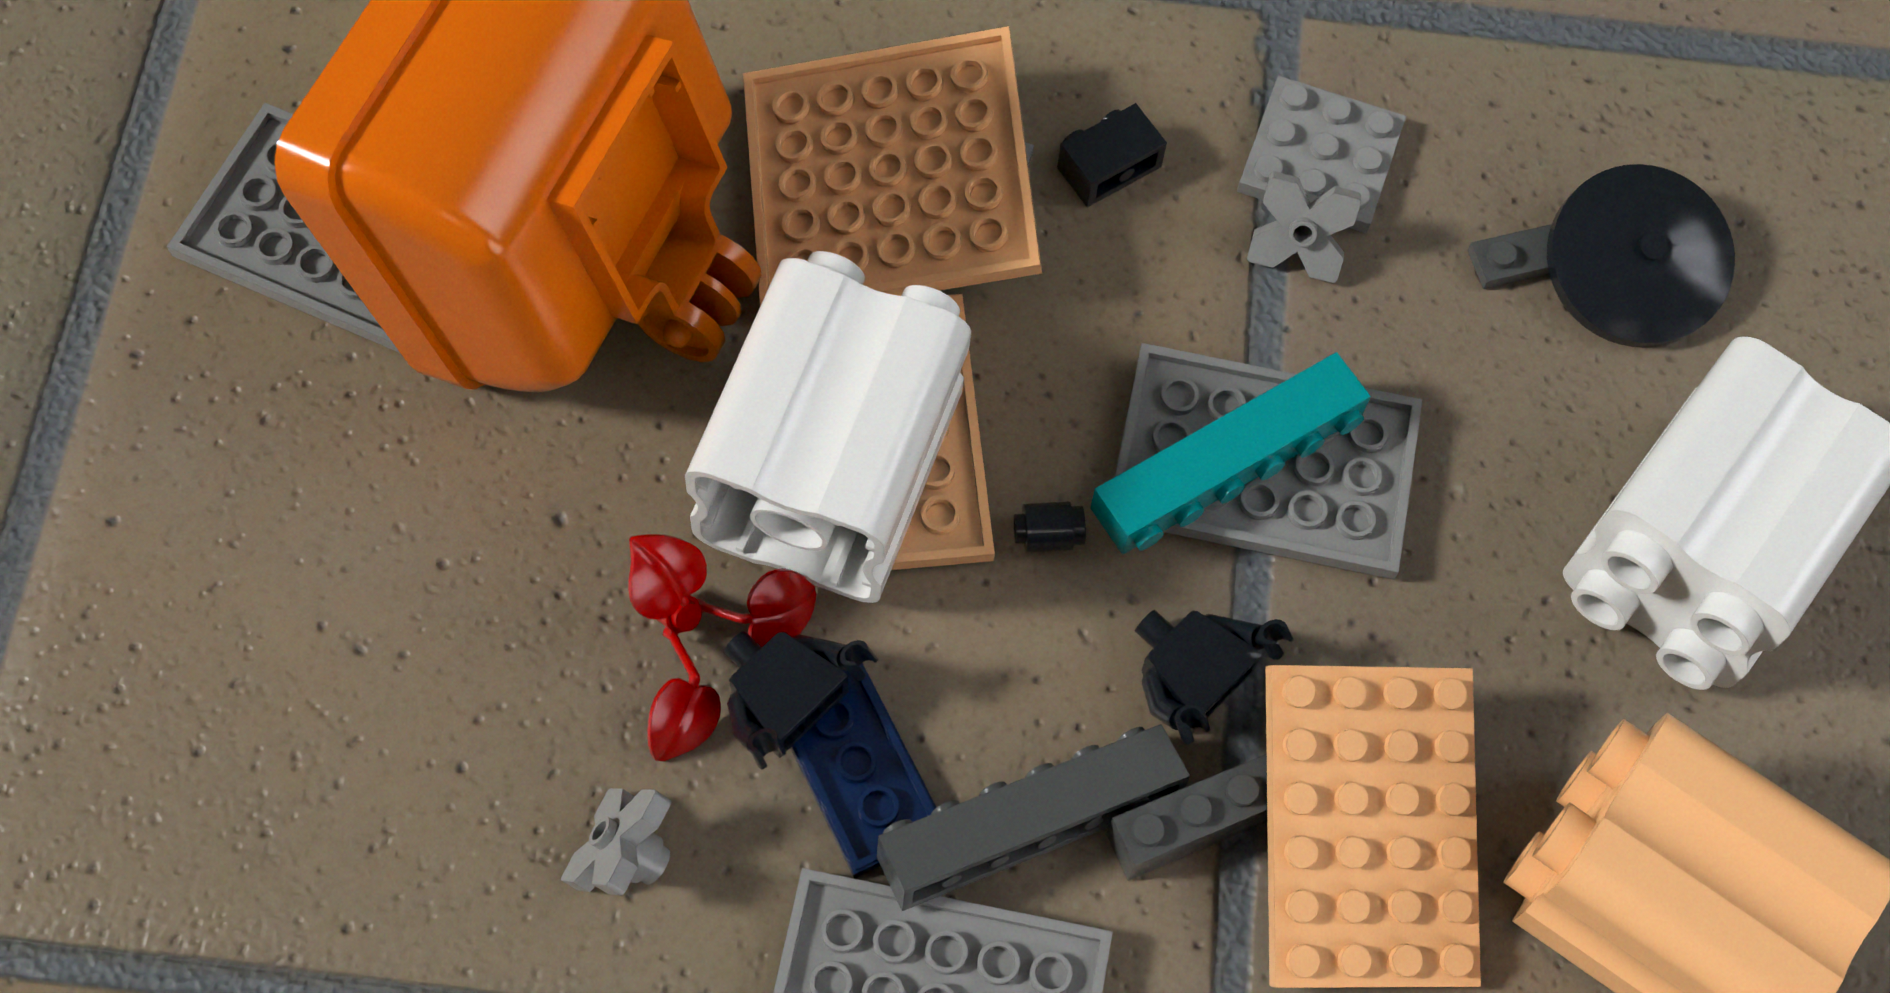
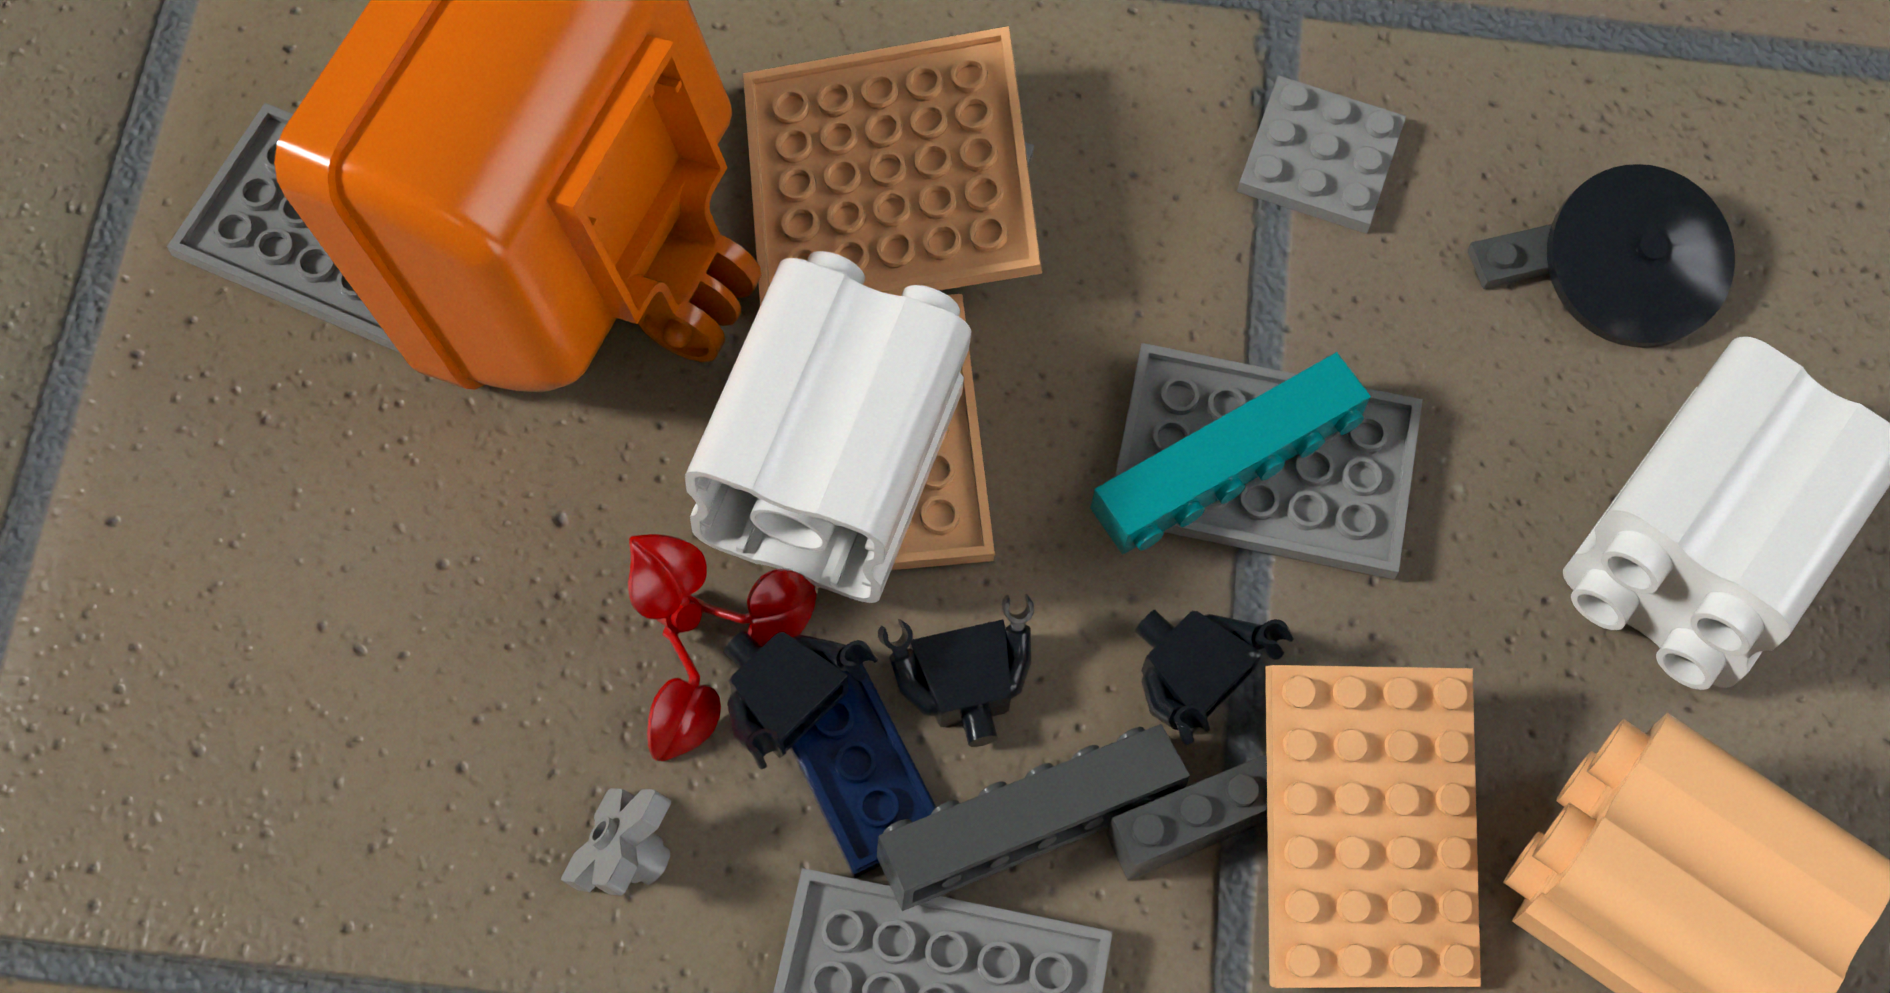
(965, 671): none -> black torso
(1050, 526): black brick -> none
(1111, 154): black brick -> none
(1304, 226): light grey plant -> none

